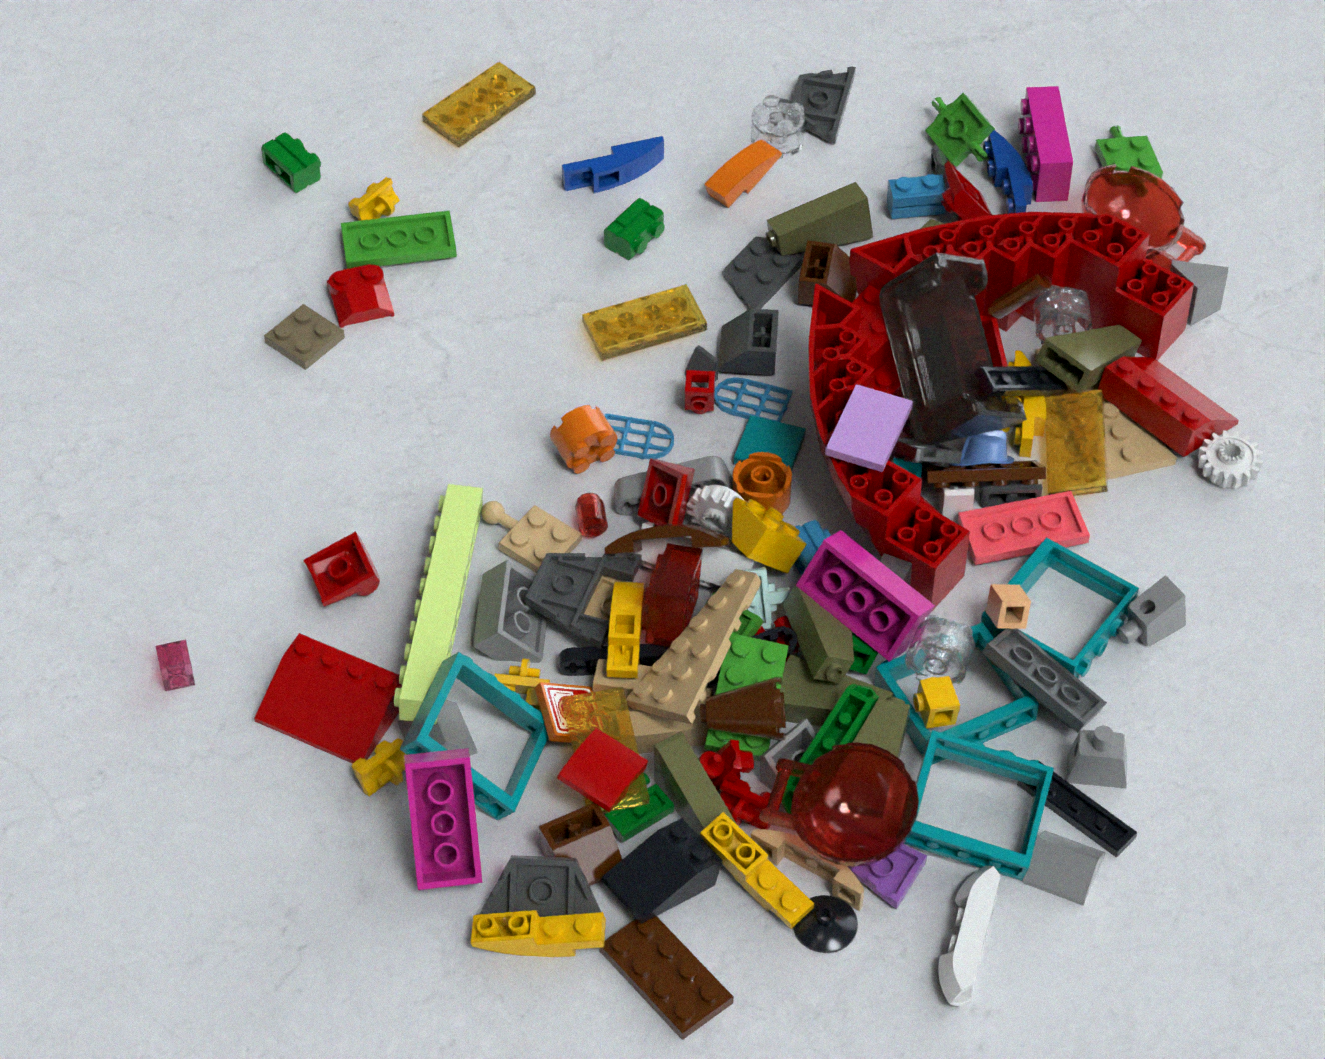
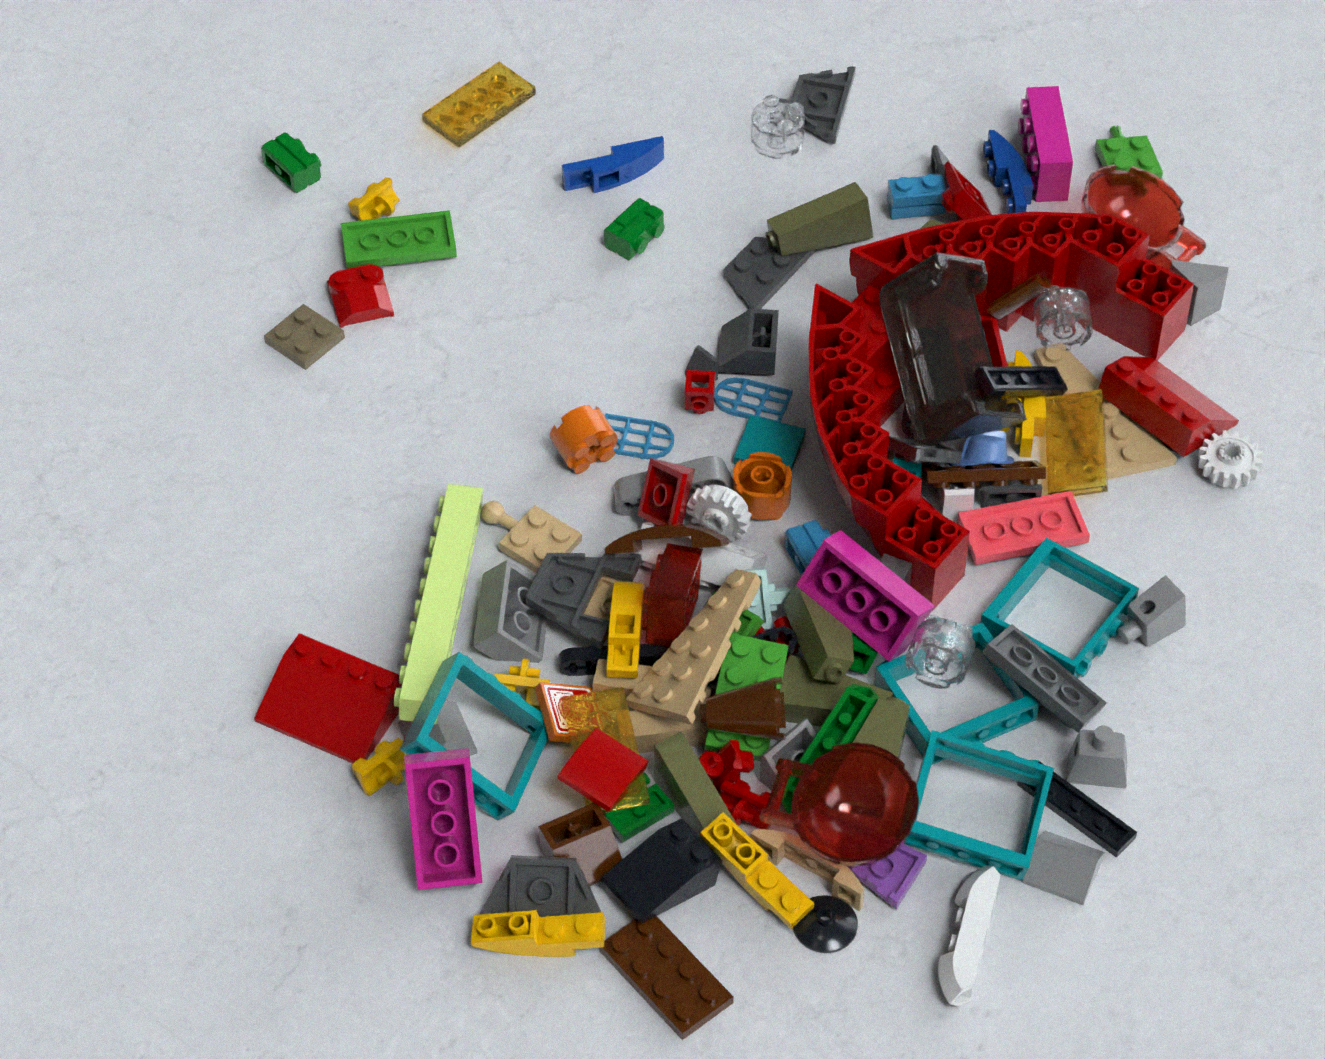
(175, 665): clear pink brick -> none
(343, 570): red slope -> none
(591, 515): clear red brick -> none
(644, 322): clear yellow plate -> none
(742, 172): orange slope -> none
(764, 535): yellow slope -> none
(829, 268): reddish brown slope -> none
(869, 428): lavender tile -> none
(936, 702): yellow brick -> none
(959, 129): bright green plate -> none
(1008, 606): light nougat brick -> none
(1083, 355): olive slope -> none

